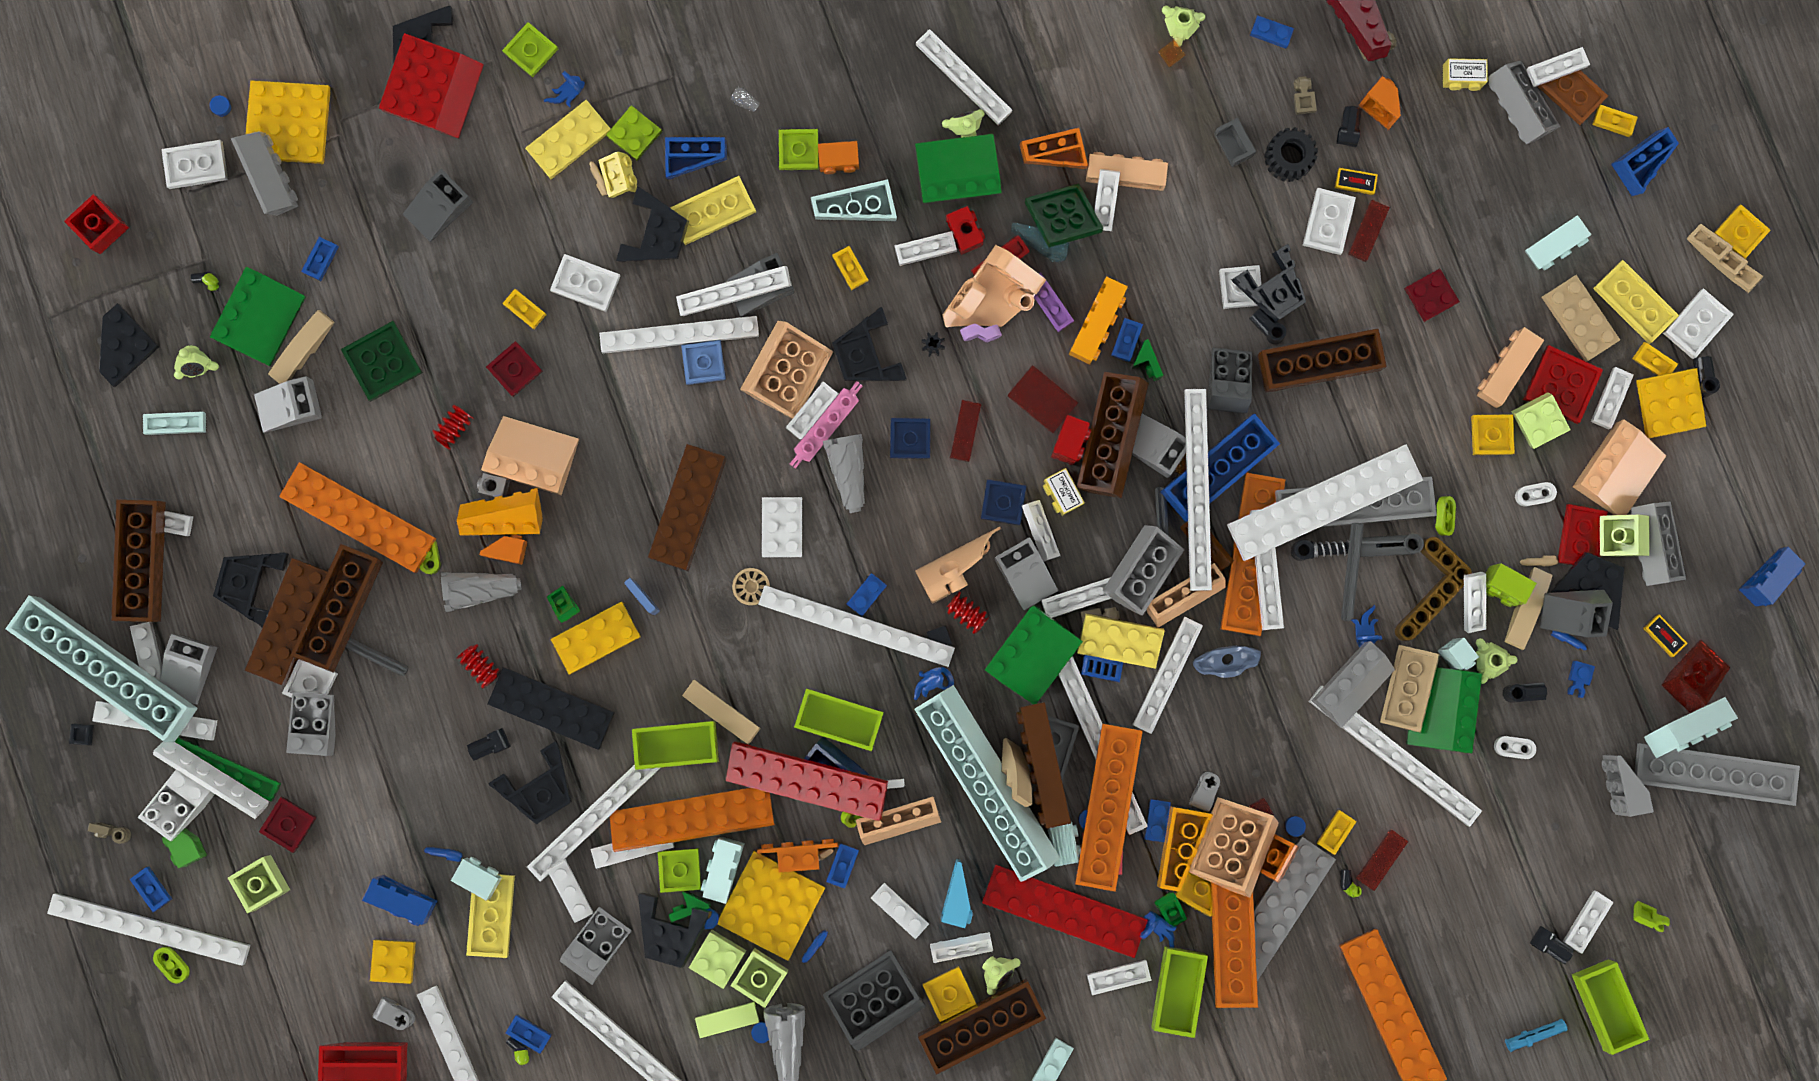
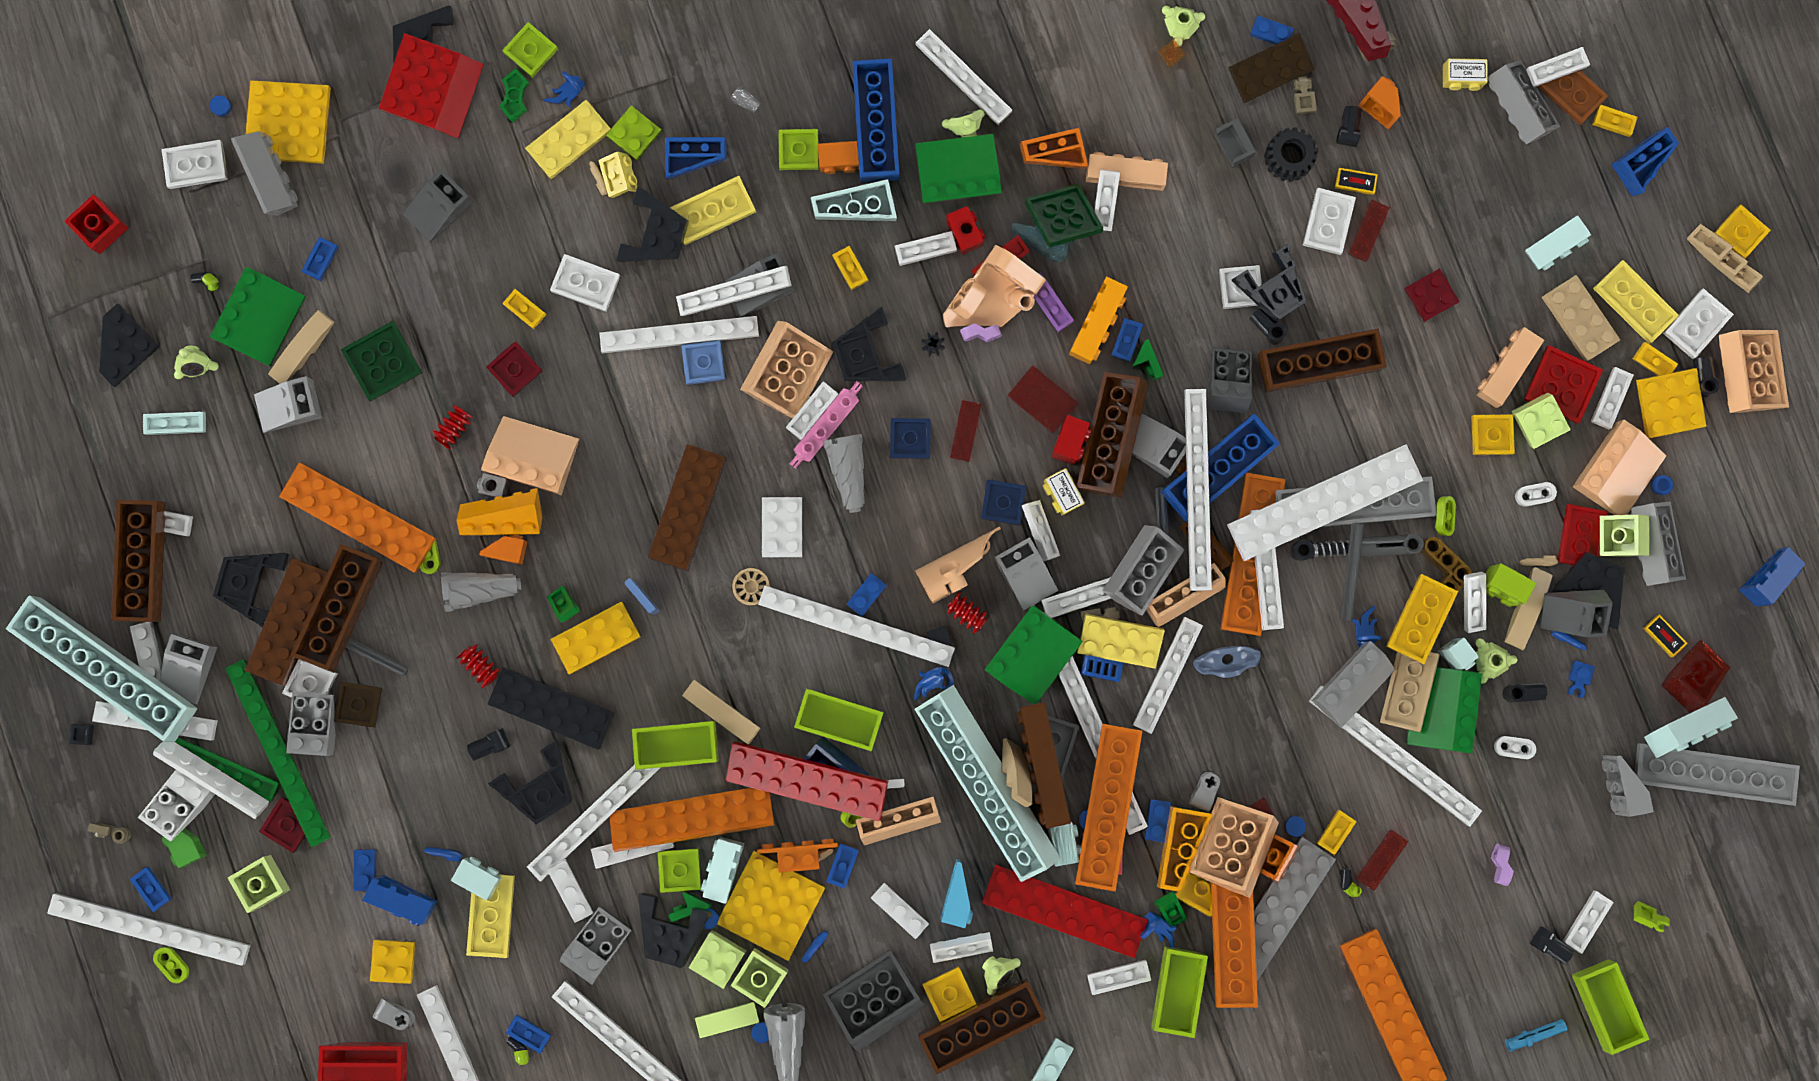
(275, 749): none -> green plate
(358, 704): none -> dark brown plate
(364, 868): none -> blue plate
(515, 86): none -> green tile
(876, 120): none -> blue brick
(1271, 68): none -> dark brown plate
(1422, 619): none -> yellow plate
(1500, 858): none -> lavender piece
(1662, 485): none -> blue tile
(1753, 370): none -> light nougat slope

